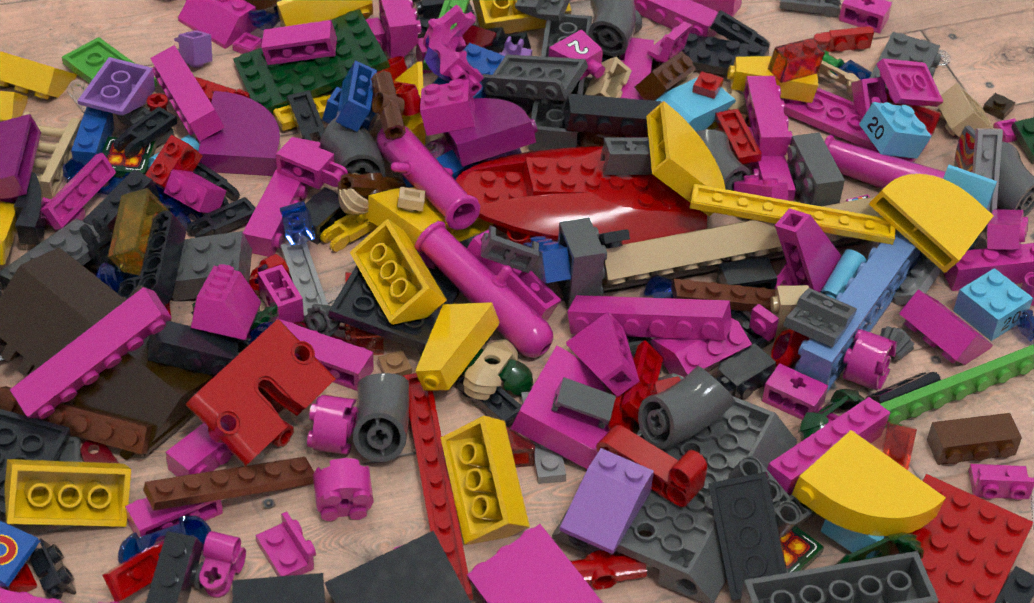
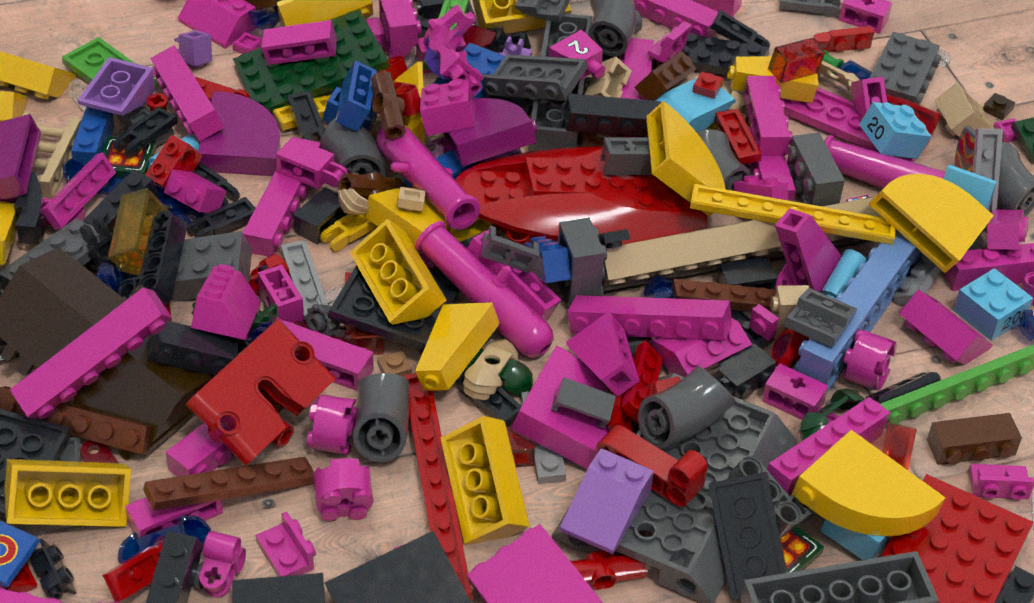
(297, 223): clear blue brick -> none
(892, 545): dark green piece -> none
(904, 342): dark grey piece -> none
(909, 82): dark pink plate -> none

